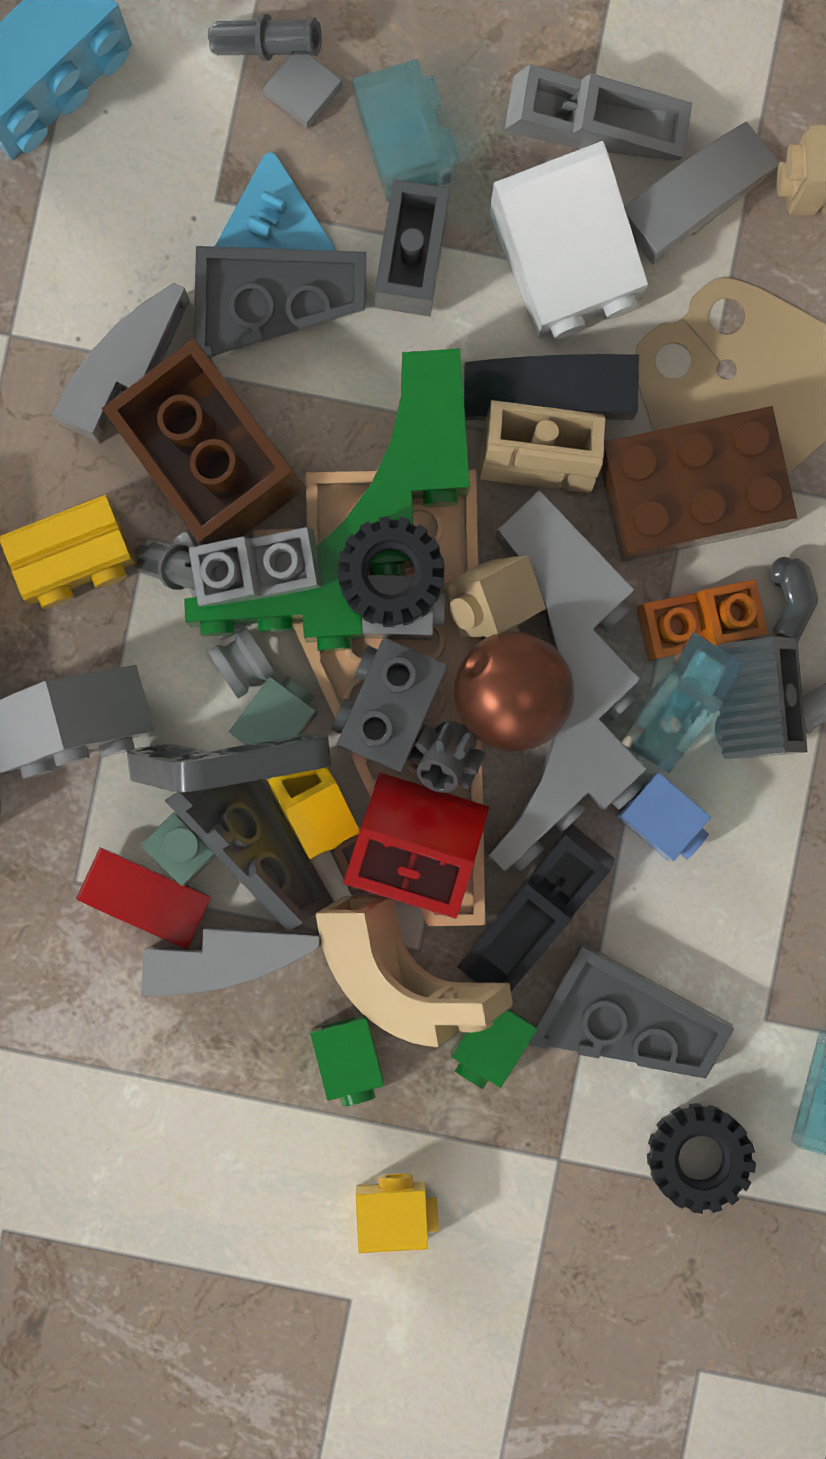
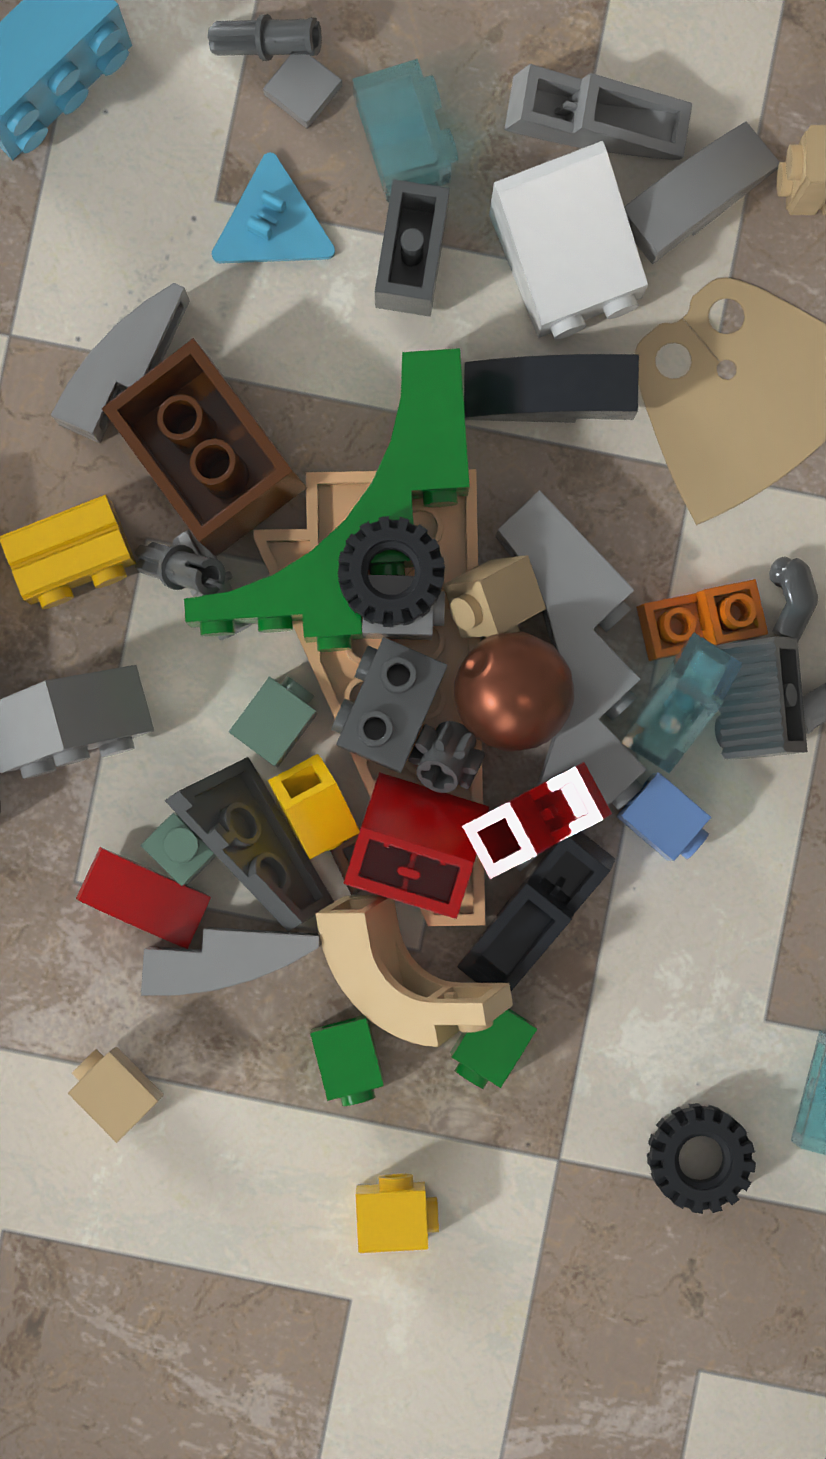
(113, 1091): none -> tan brick
(192, 769): dark grey beam -> none
(242, 662): light grey wheel -> none
(255, 567): light grey slope -> none
(271, 292): dark grey wing -> none
(537, 820): none -> red brick
(542, 446): tan brick -> none
(630, 1018): dark grey wing -> none
(697, 484): reddish brown brick -> none

